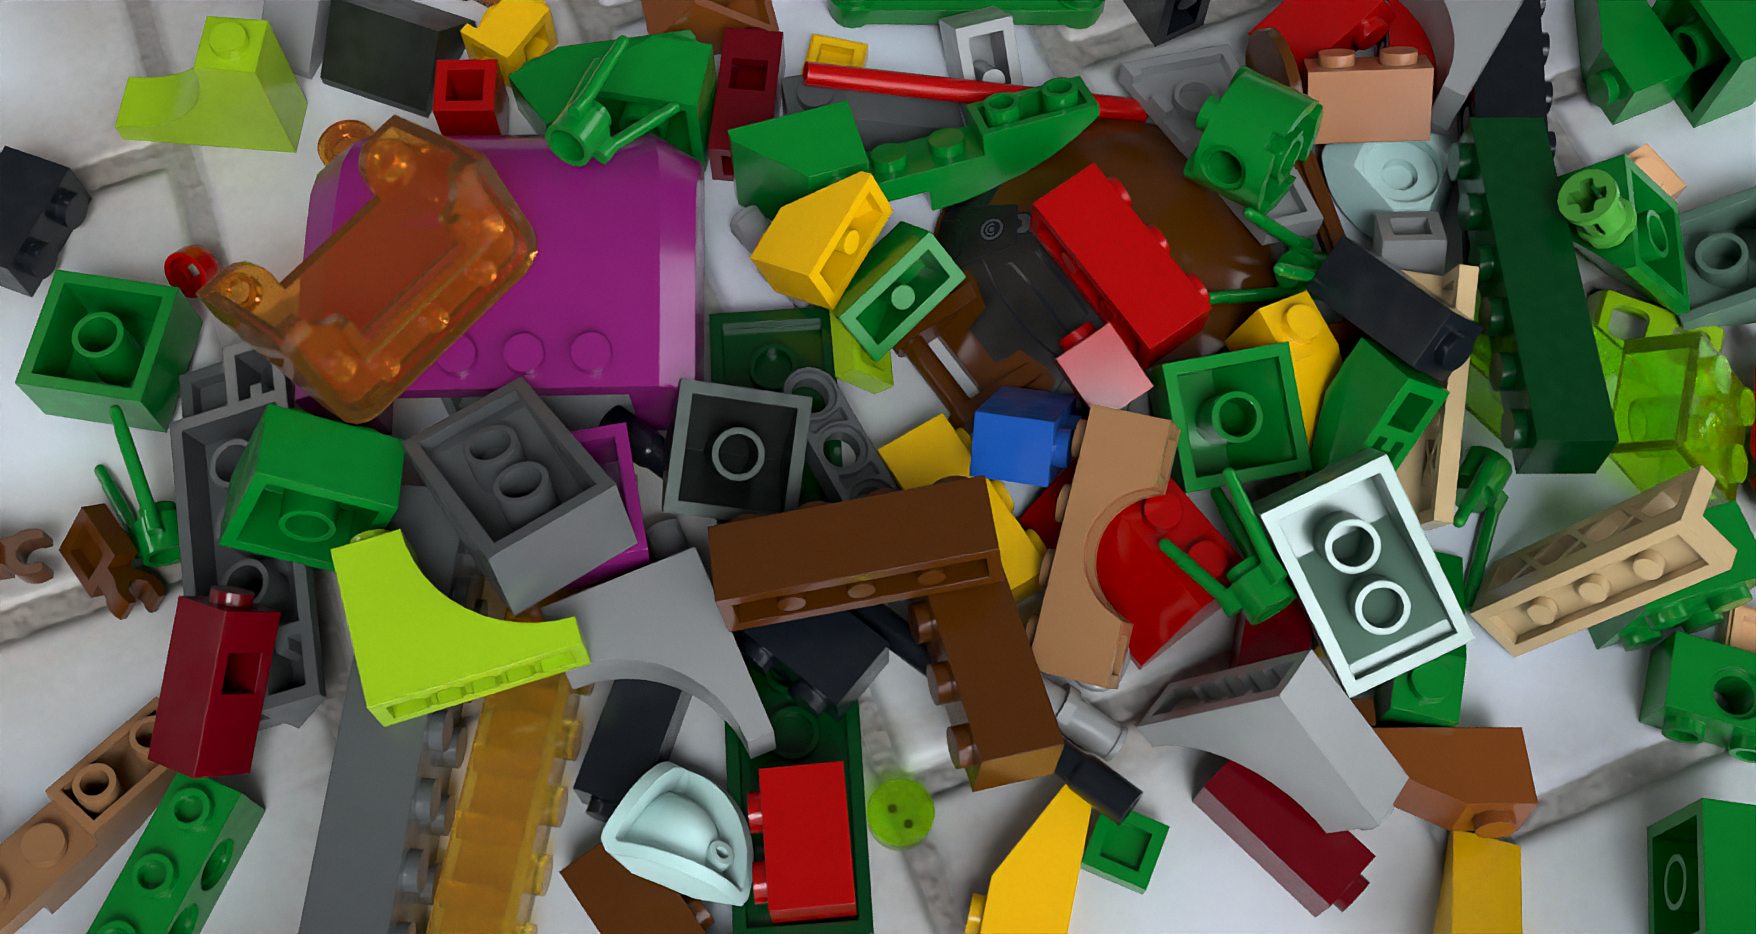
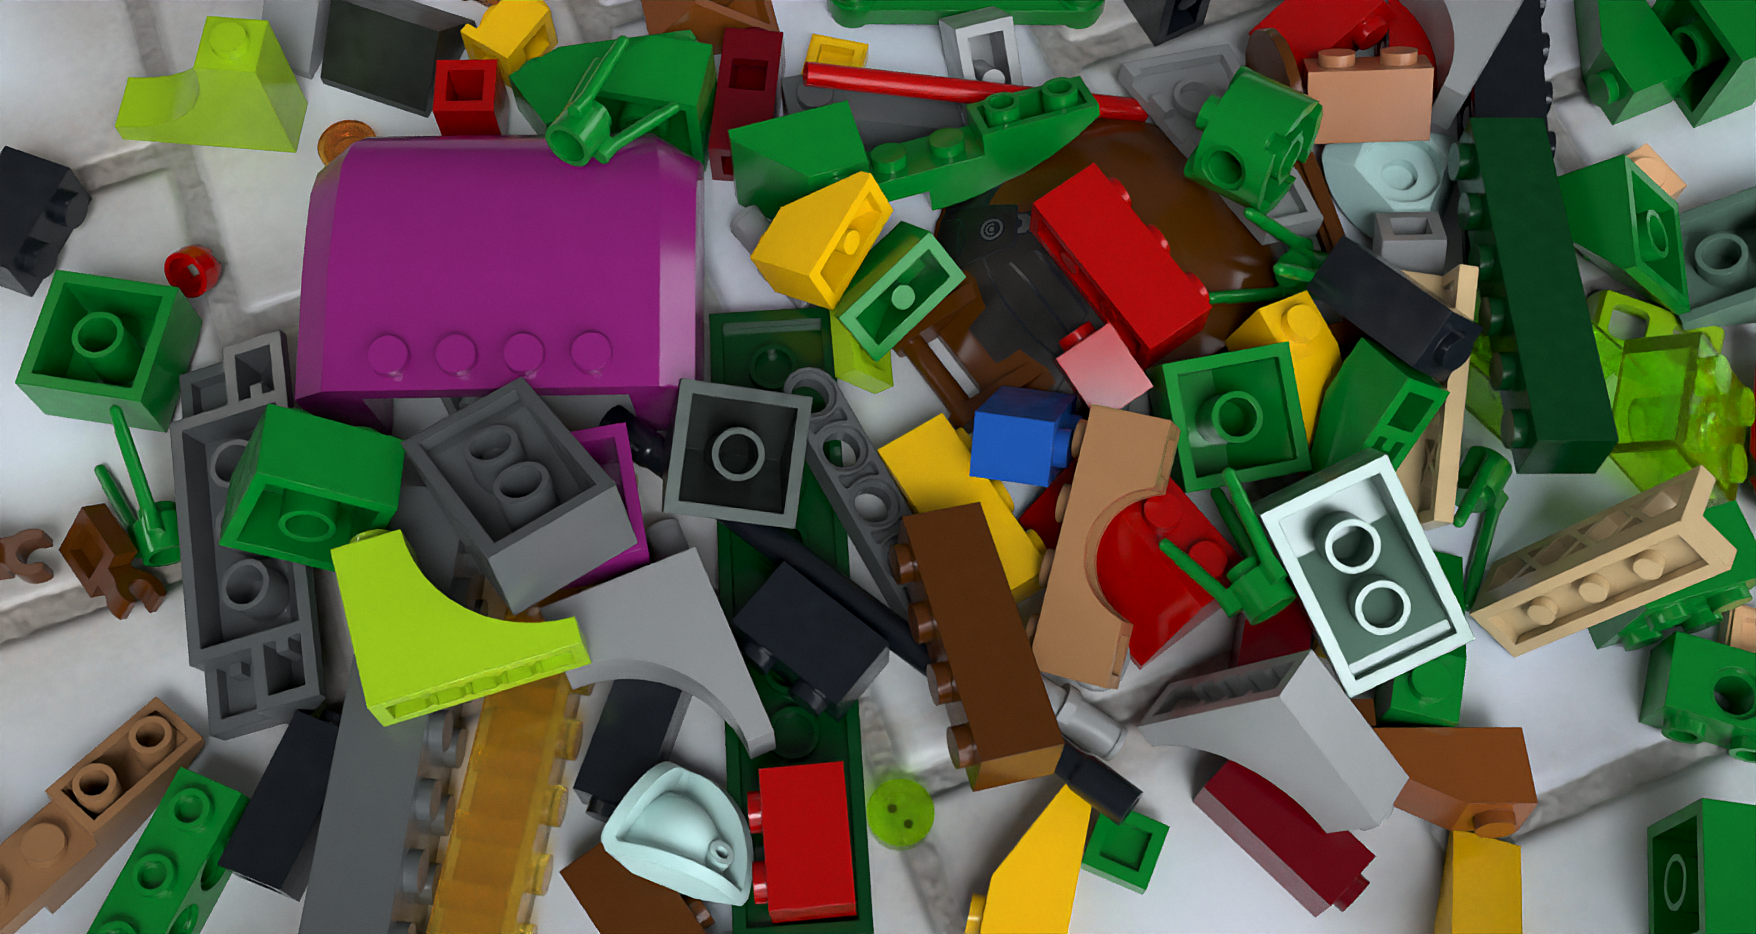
(214, 684): dark red brick -> none
(283, 818): none -> black brick
(391, 280): clear orange windscreen -> none
(854, 553): reddish brown brick -> none
(1585, 208): bright green bush -> none

